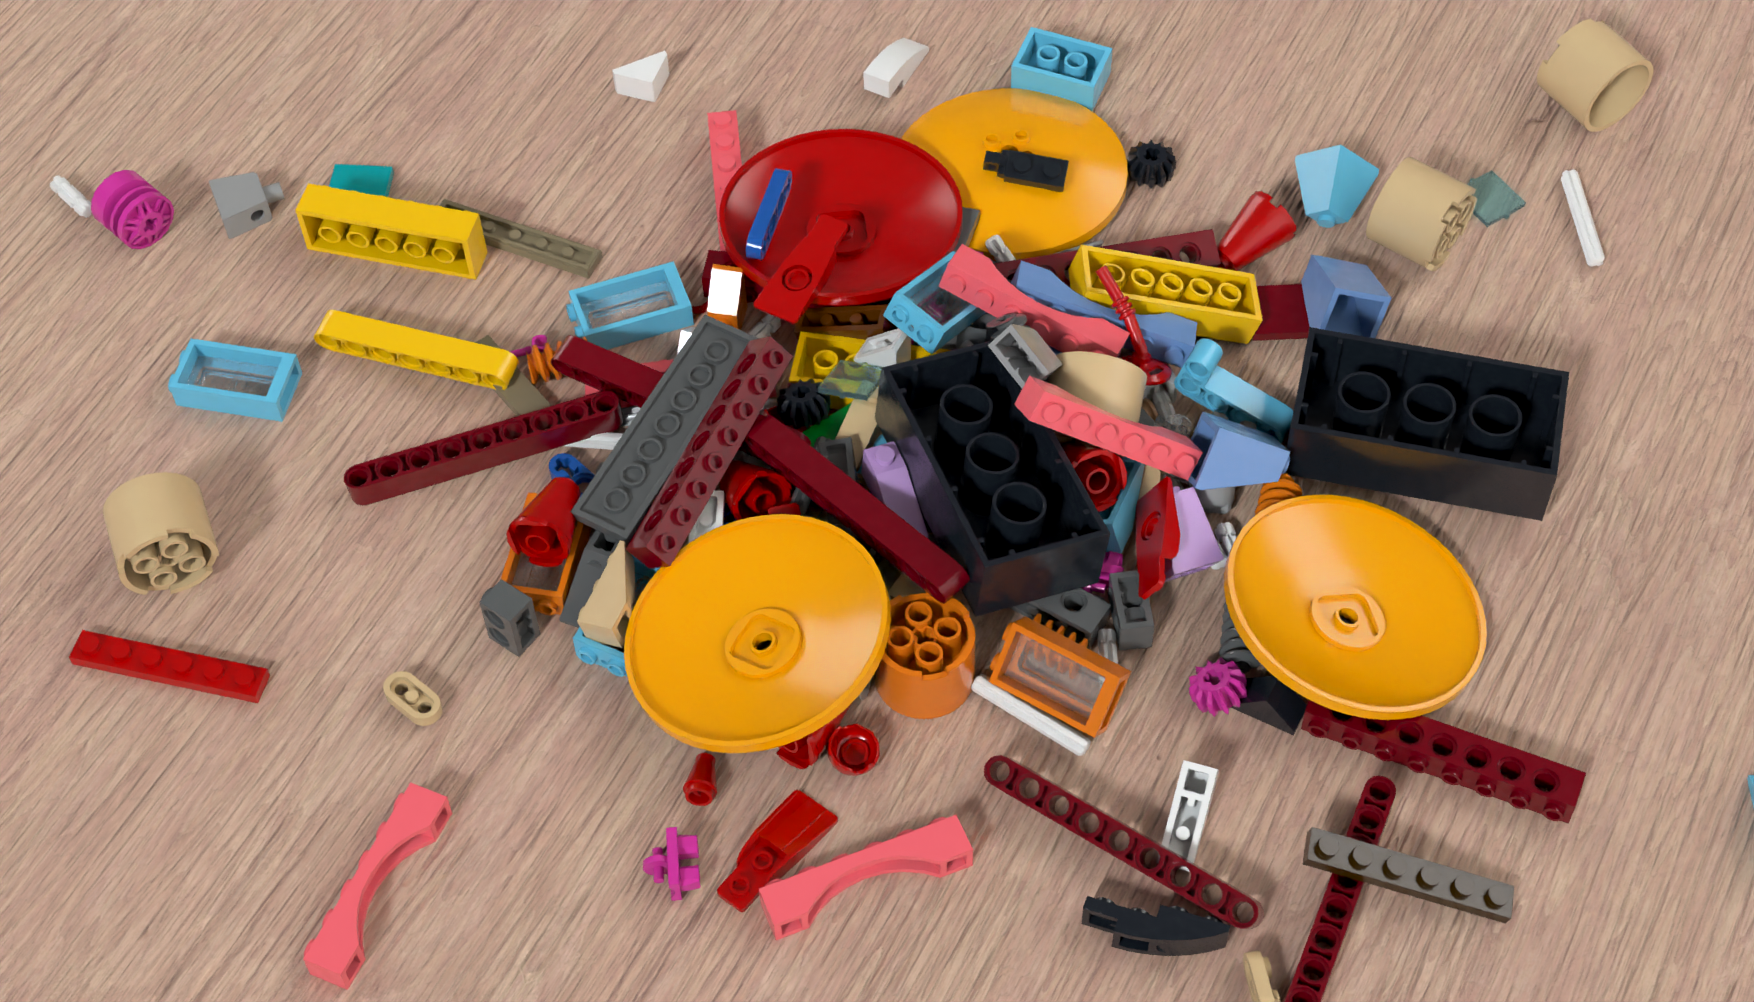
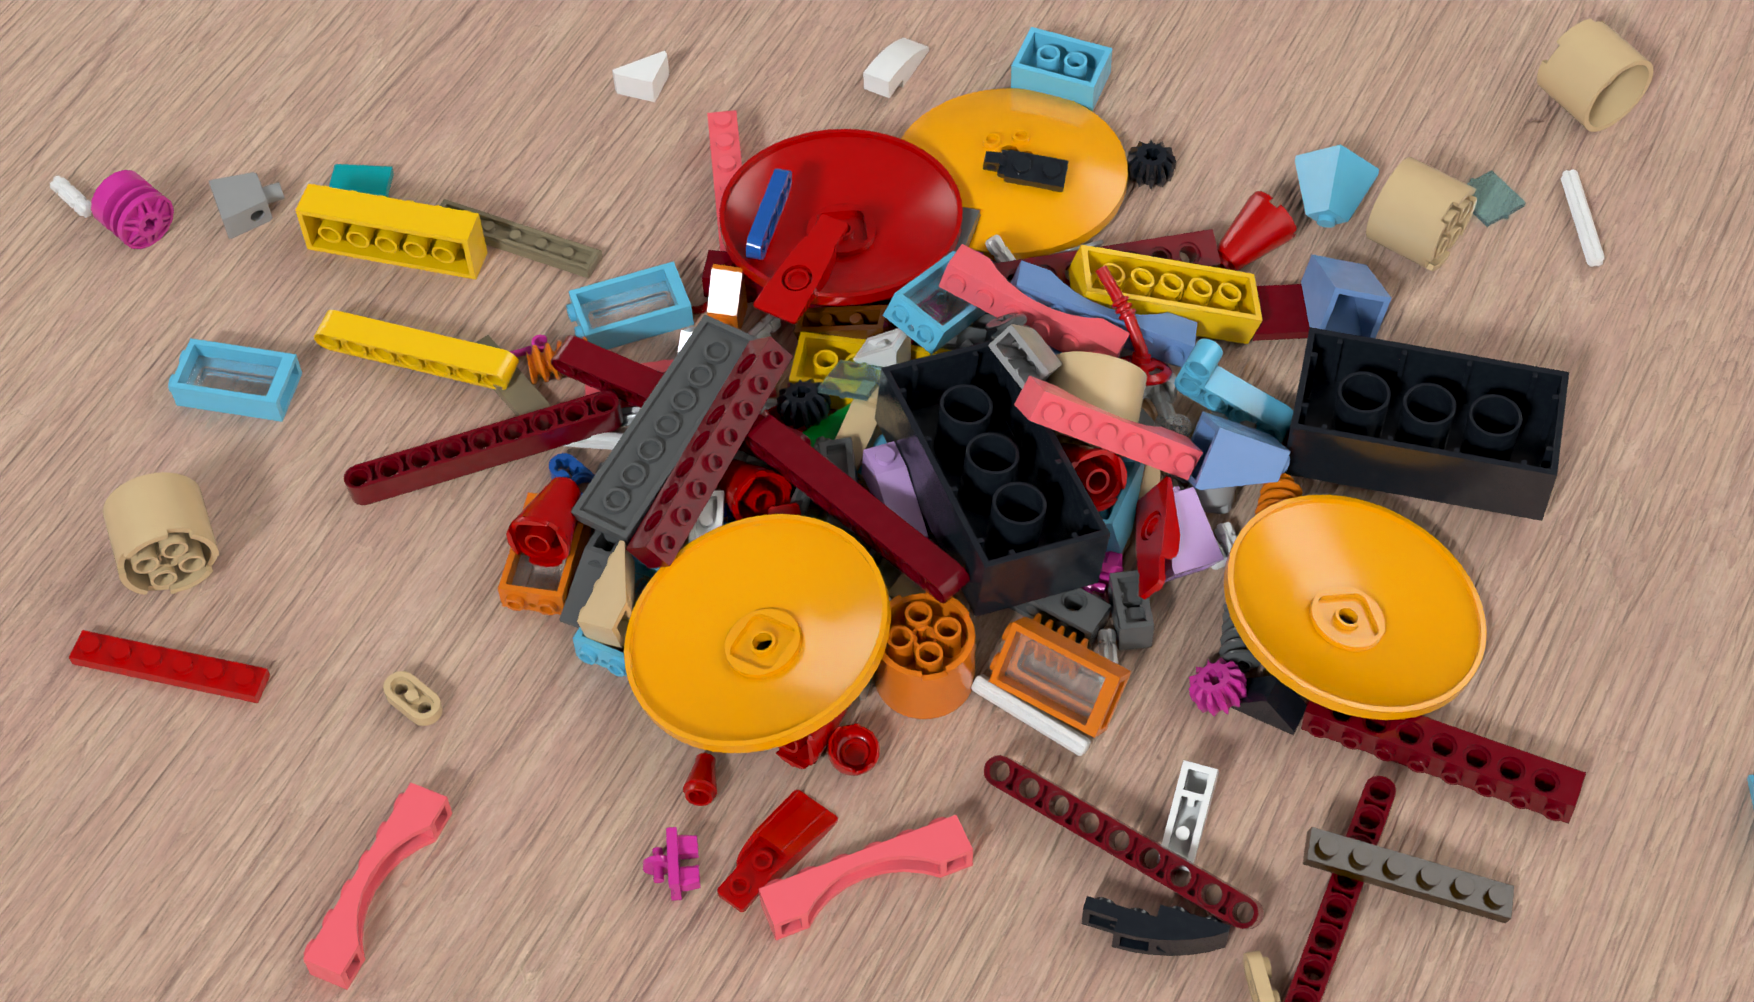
(509, 617): dark grey brick -> none

